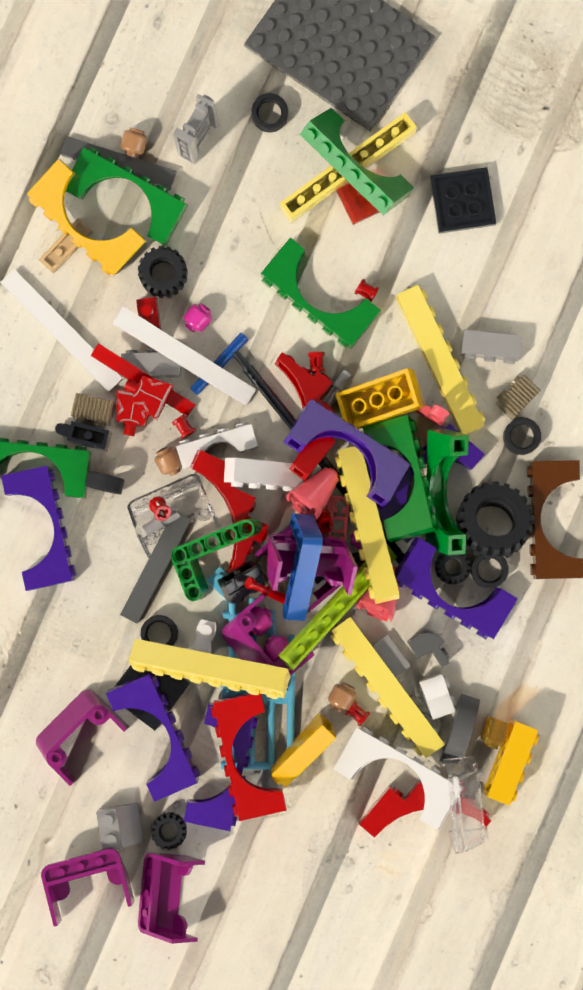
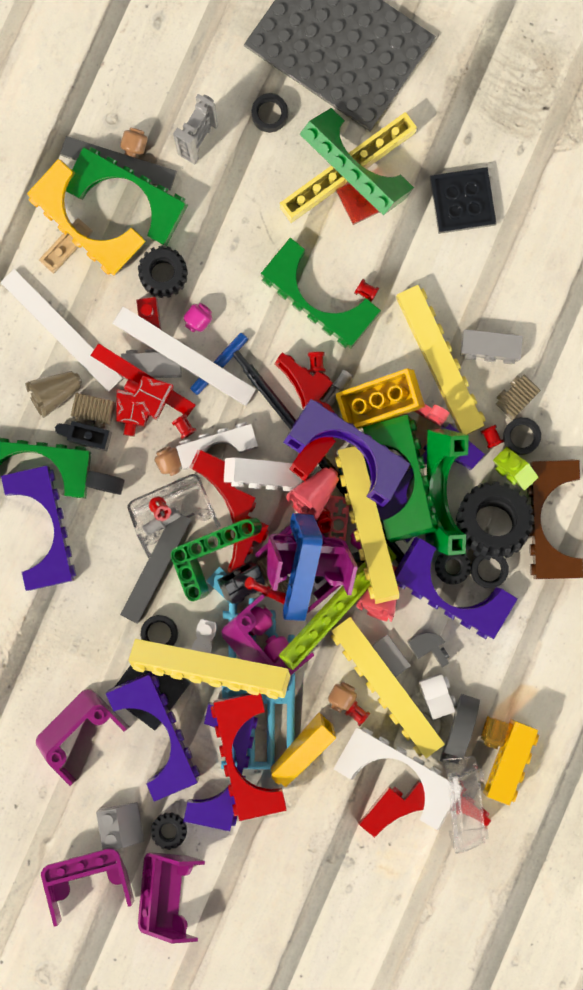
(52, 391): none -> dark tan cone
(492, 436): none -> red bush
(514, 468): none -> lime brick

